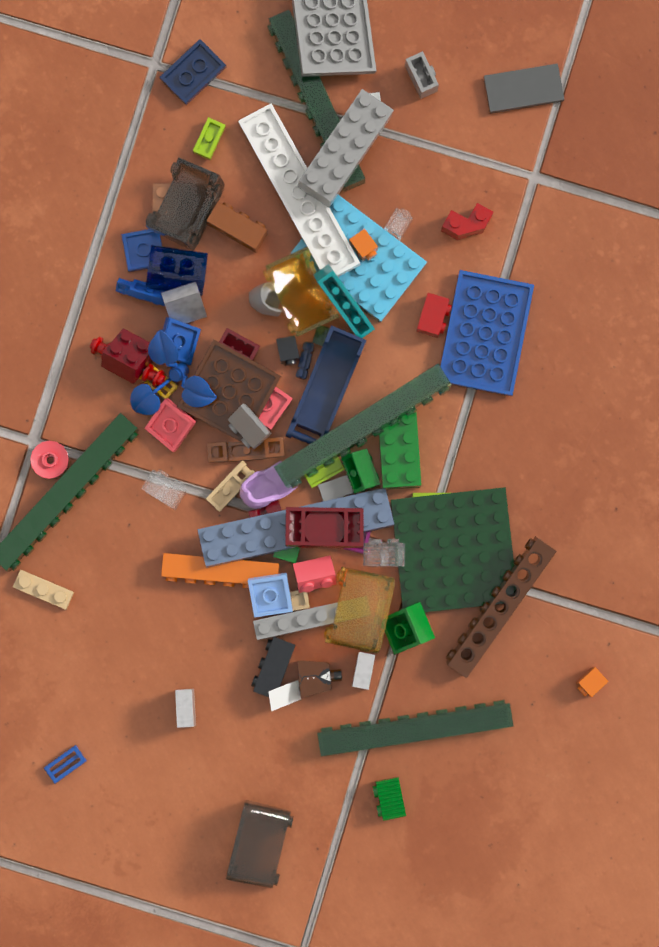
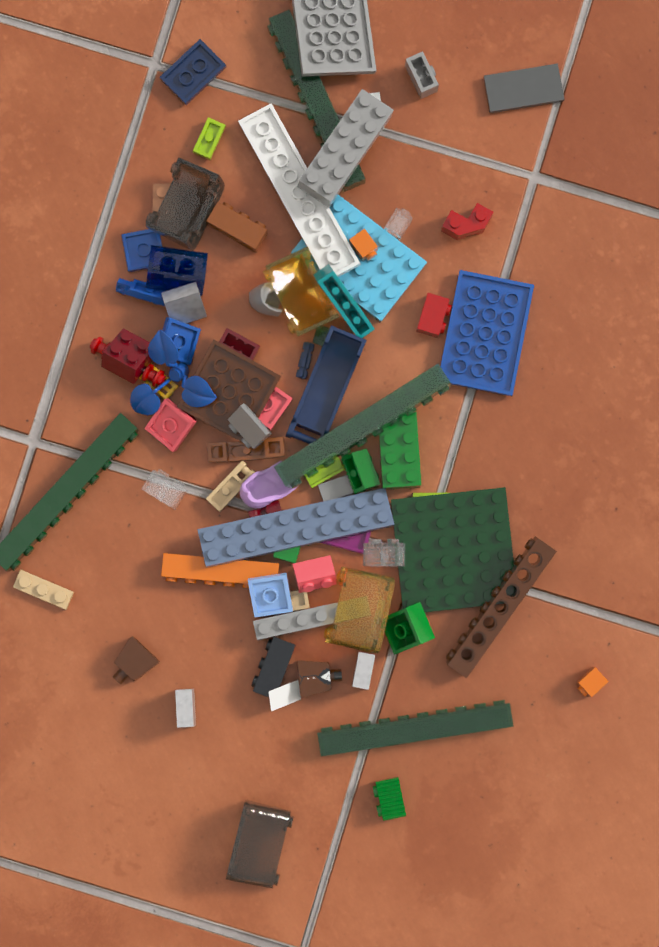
(42, 453): coral dish -> none
(78, 755): blue tile -> none
(134, 661): none -> reddish brown torso
(288, 350): black brick -> none
(324, 527): dark red slope -> none

